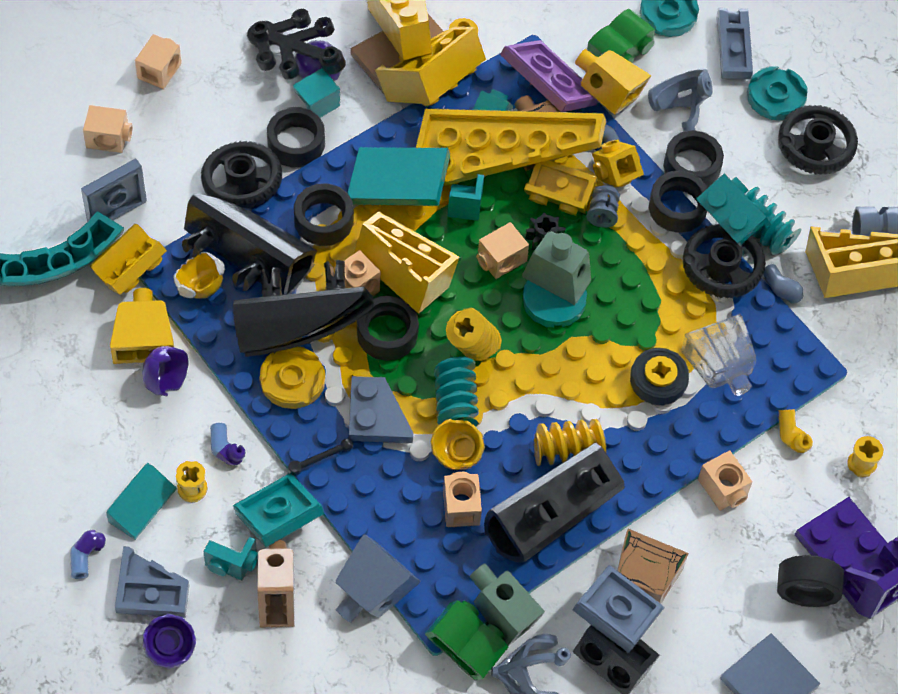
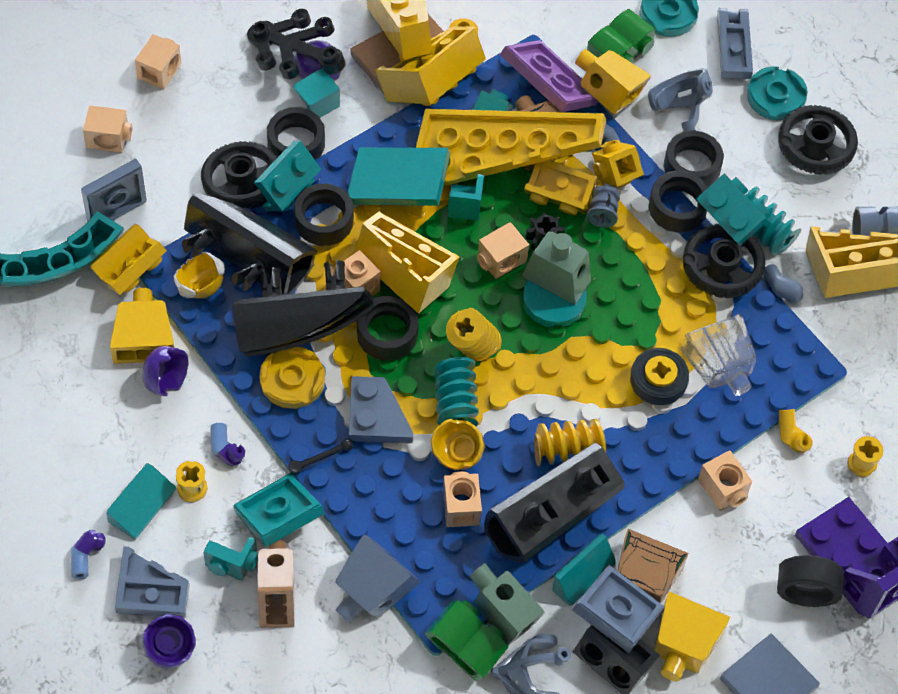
(287, 177): none -> teal bracket
(583, 570): none -> teal slope
(687, 635): none -> yellow torso

